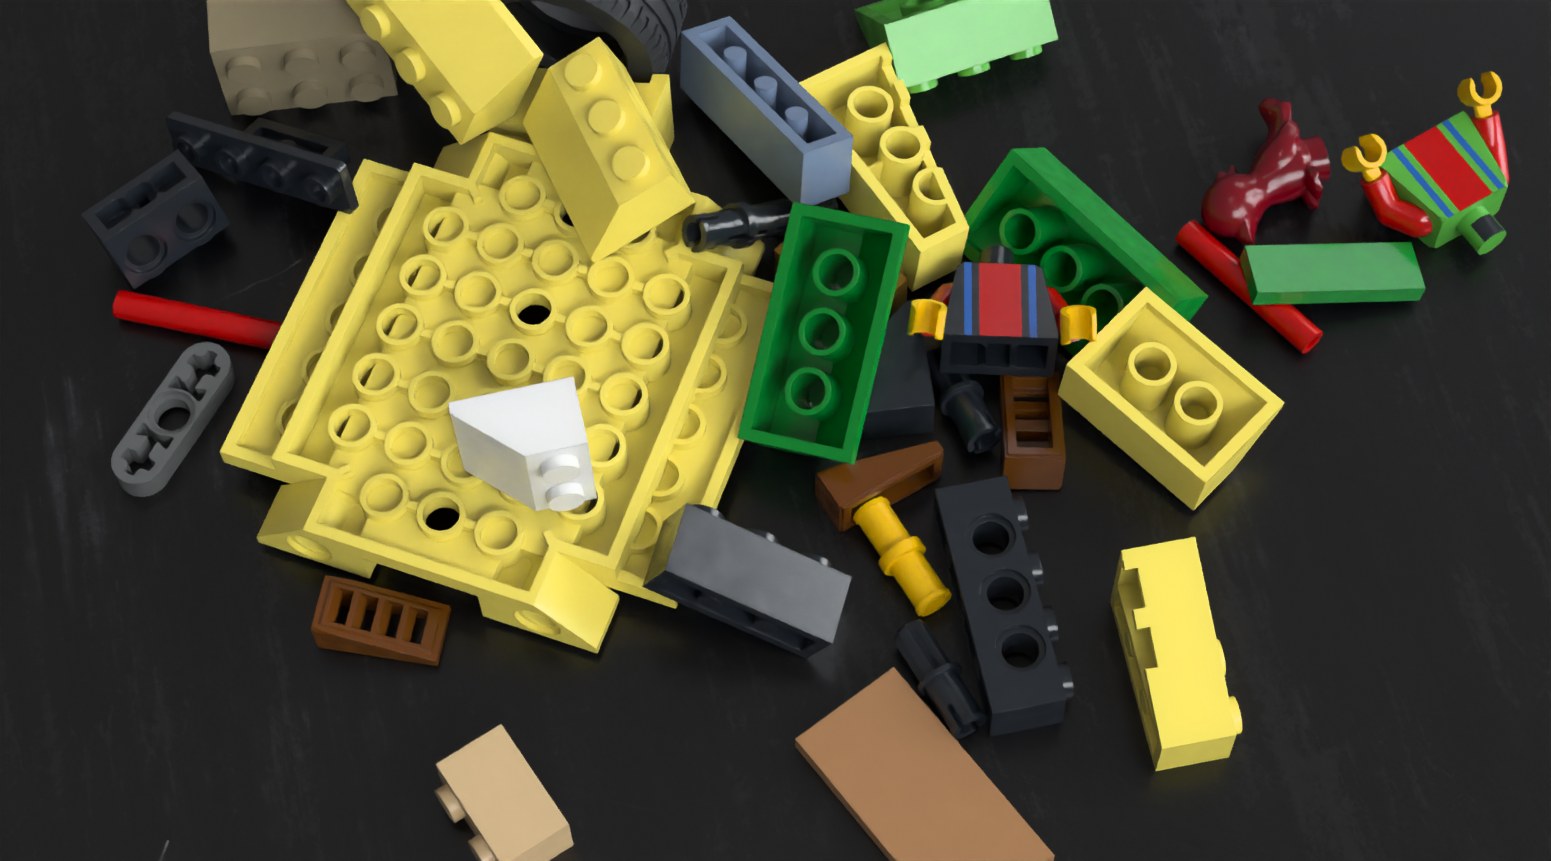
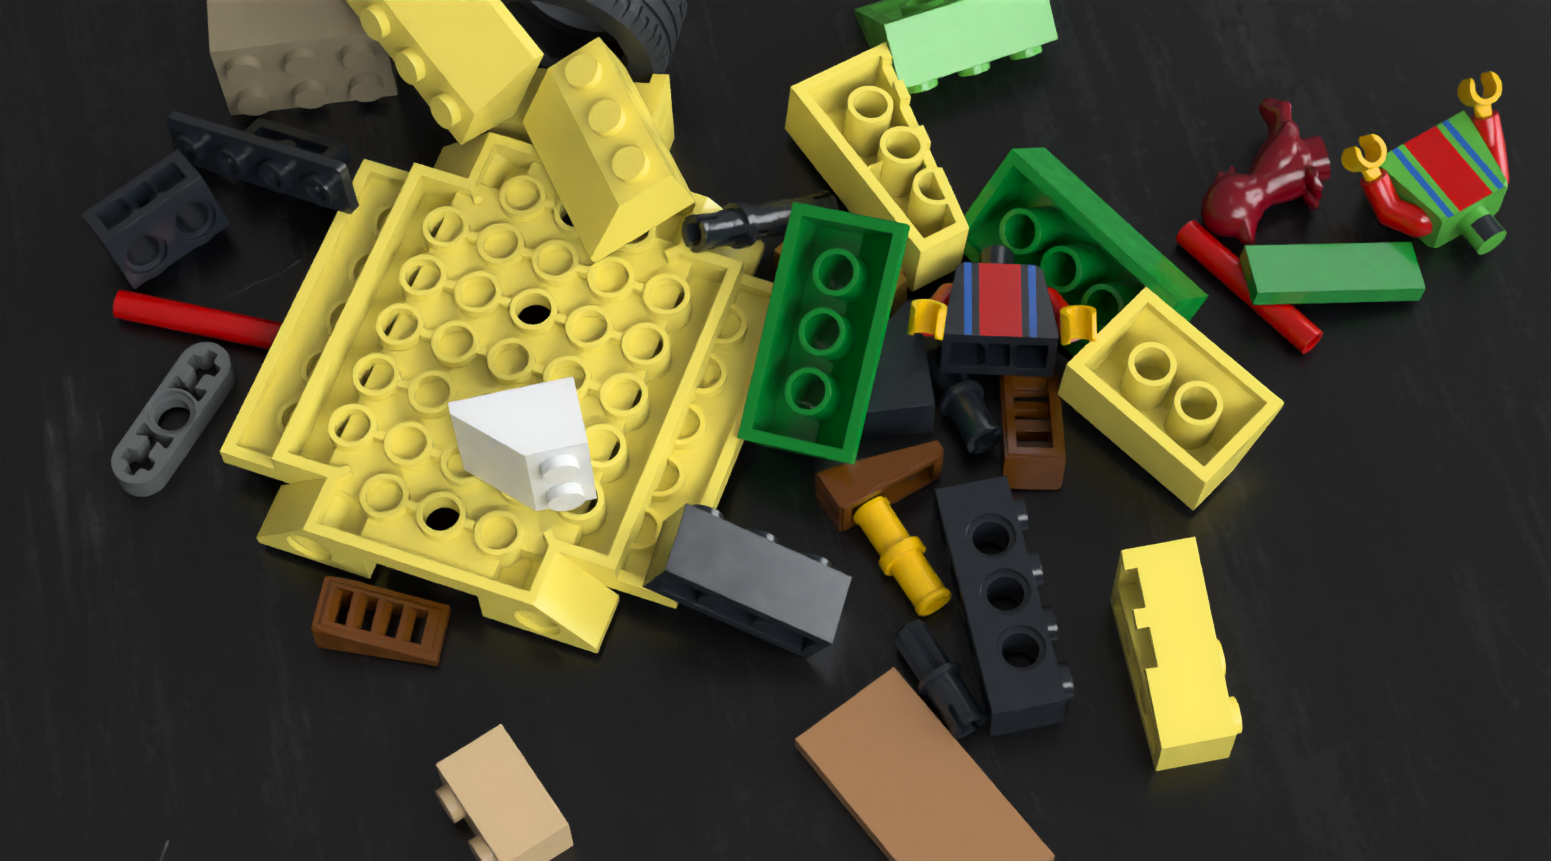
(766, 112): sand blue brick -> none

